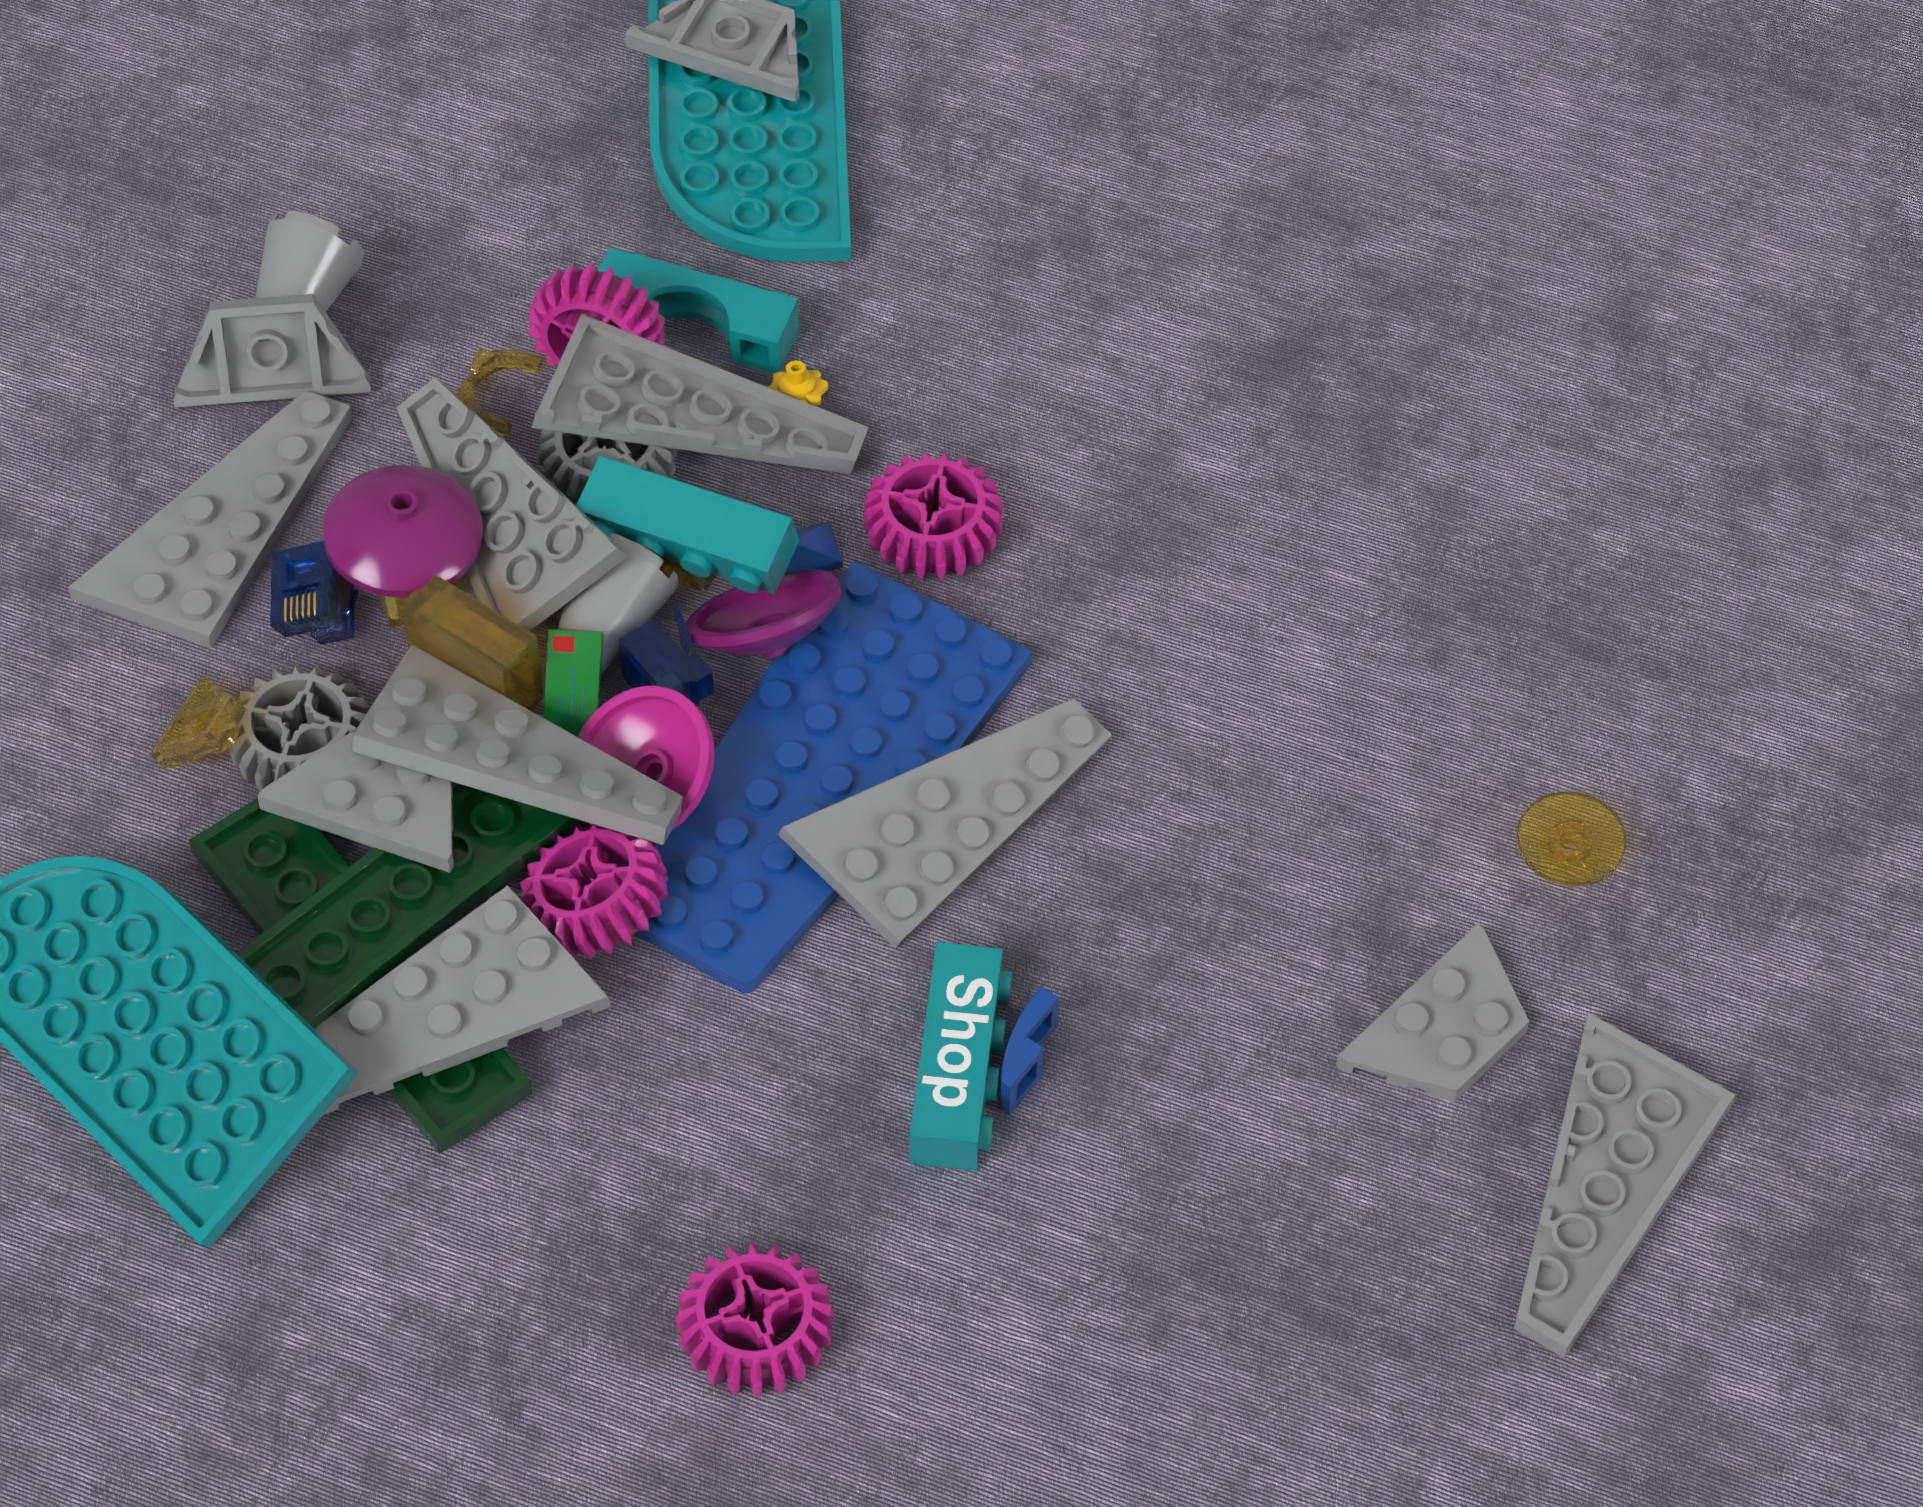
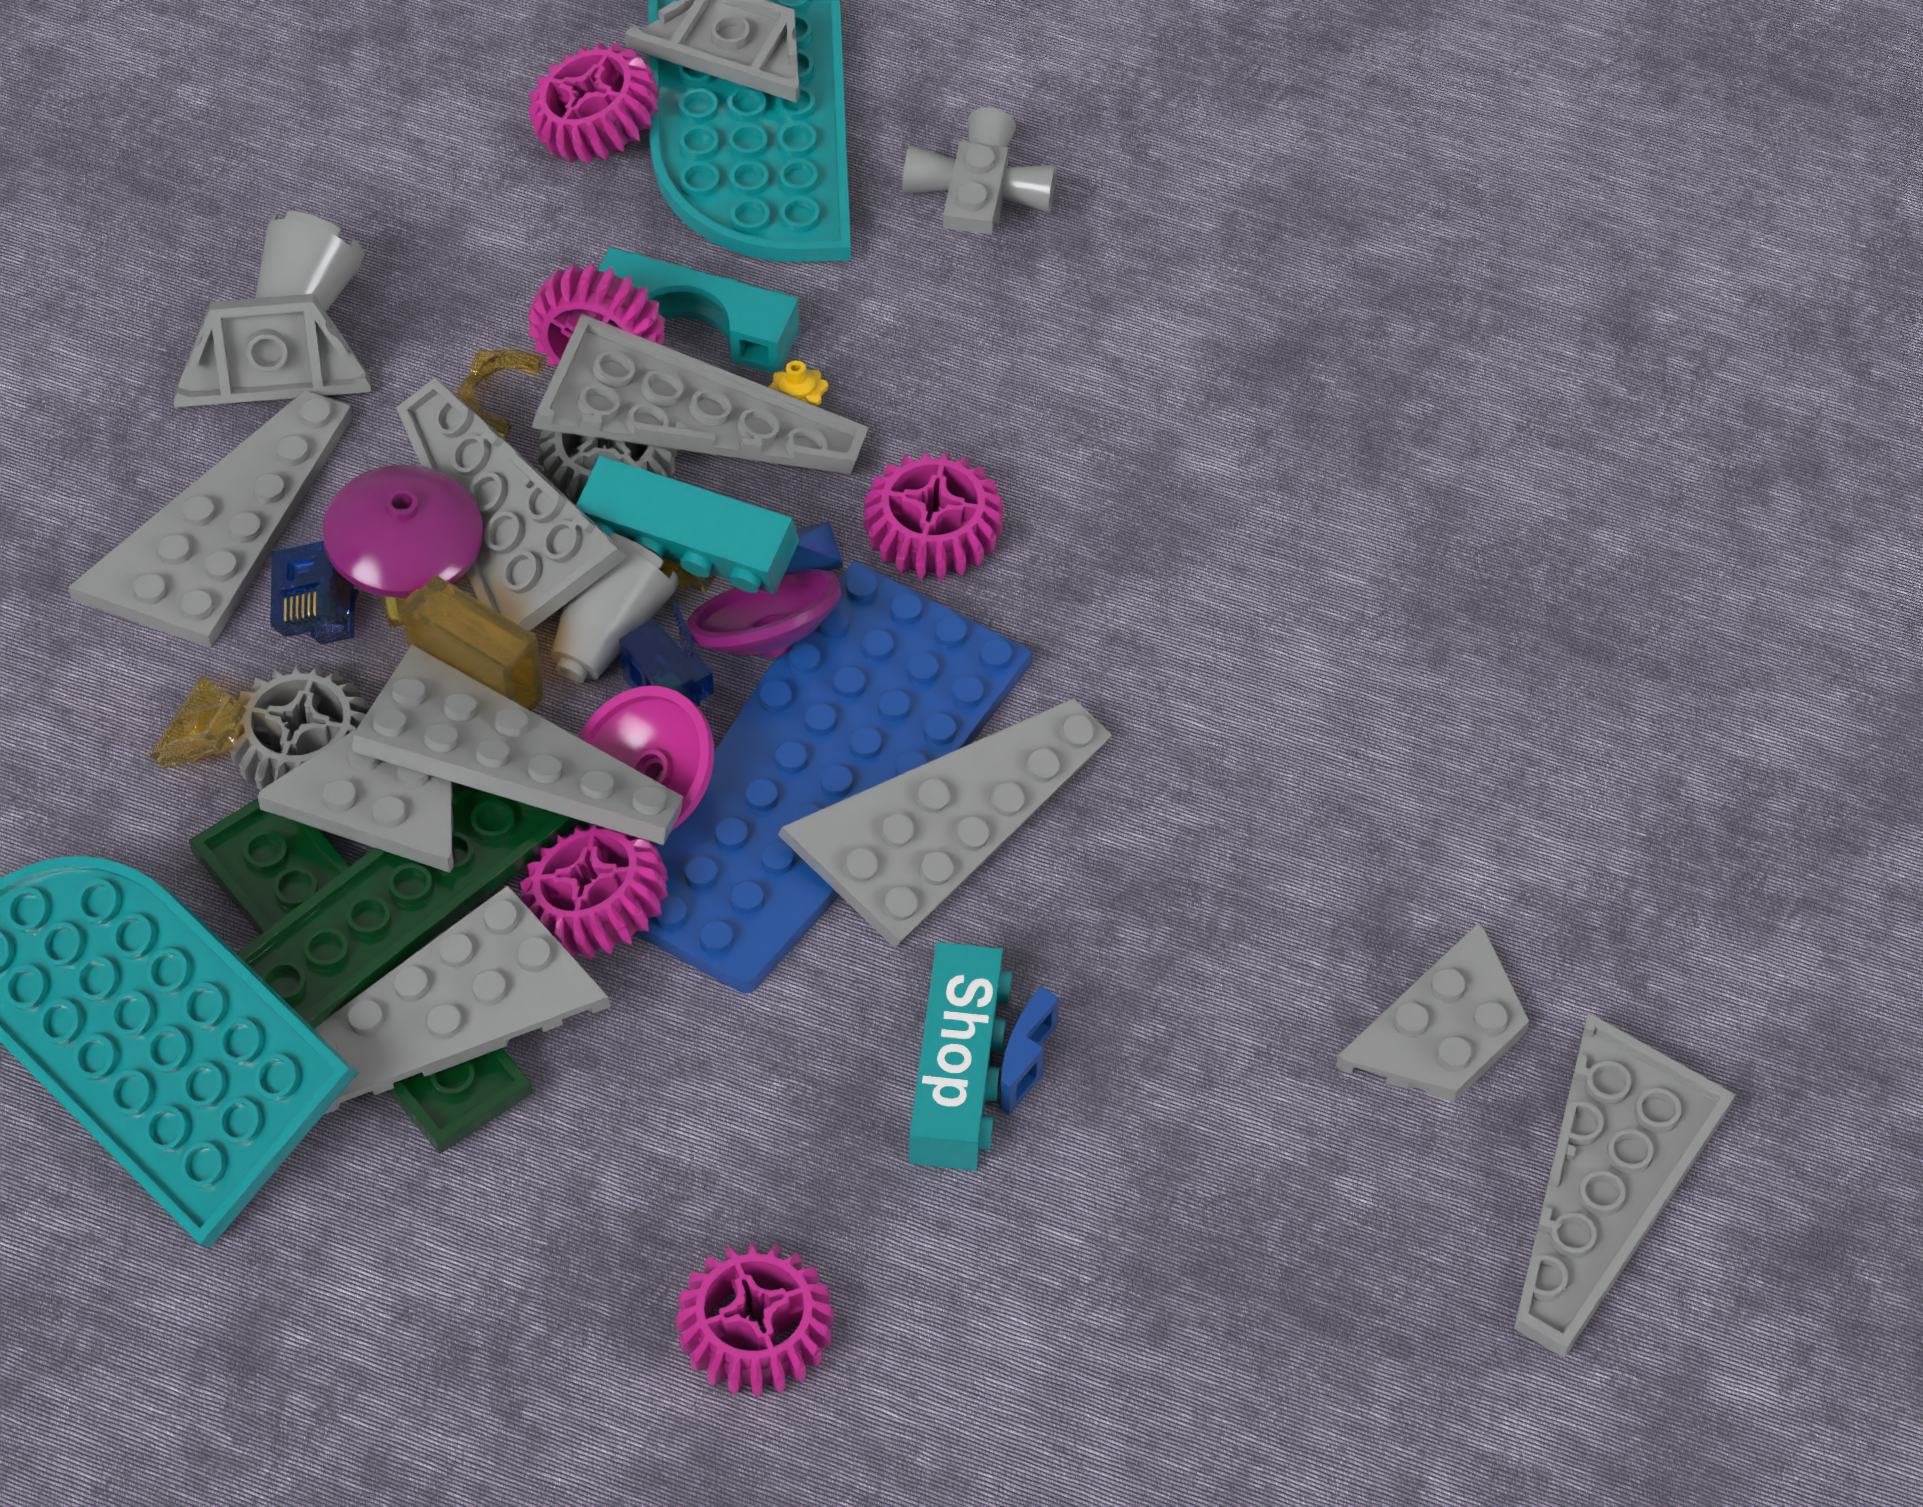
(573, 677): green tile -> none
(593, 103): none -> dark pink gear
(979, 175): none -> light grey brick
(1572, 821): clear yellow dish -> none

